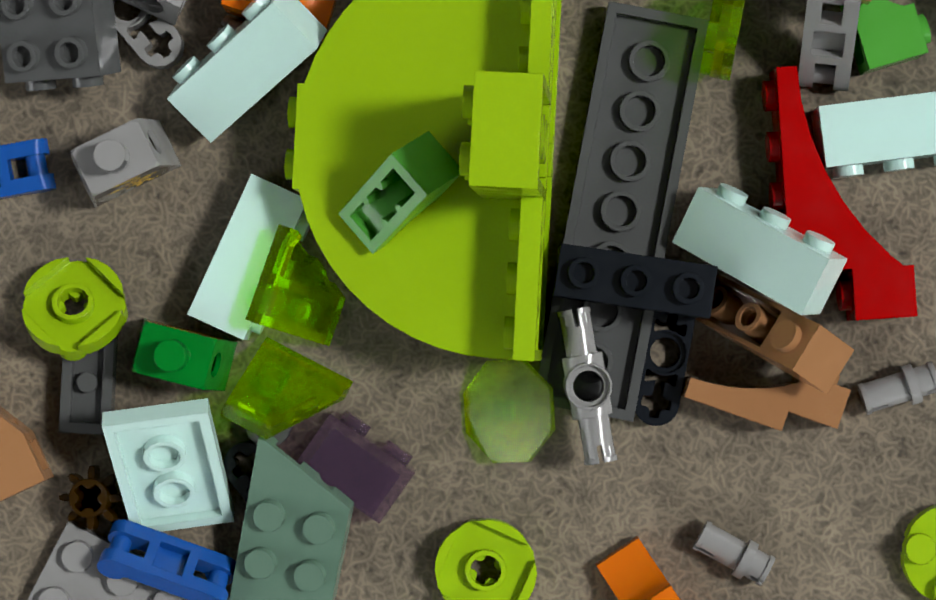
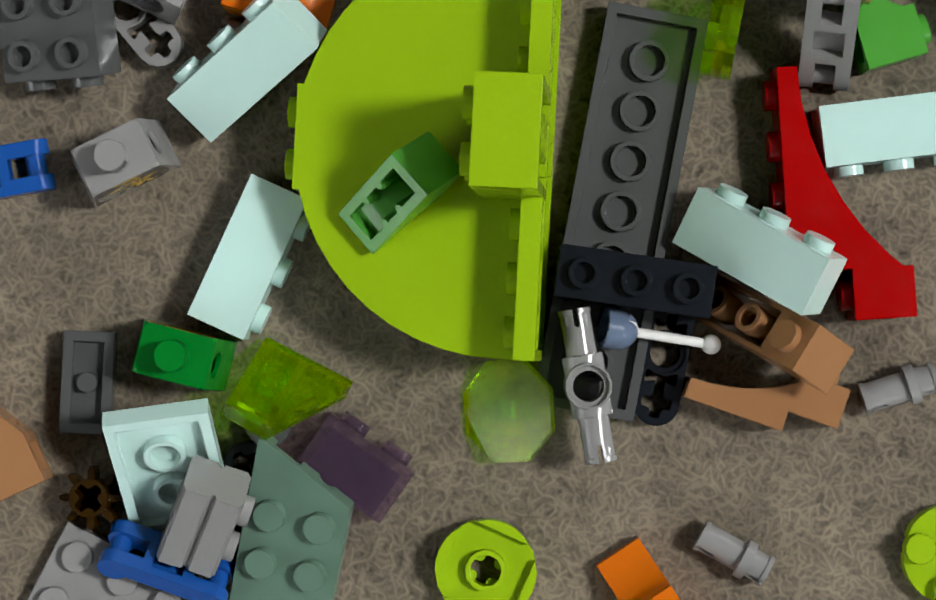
(79, 333): lime plate -> none
(205, 516): none -> light grey brick
(296, 292): clear neon green wing -> none
(619, 330): none -> hinge

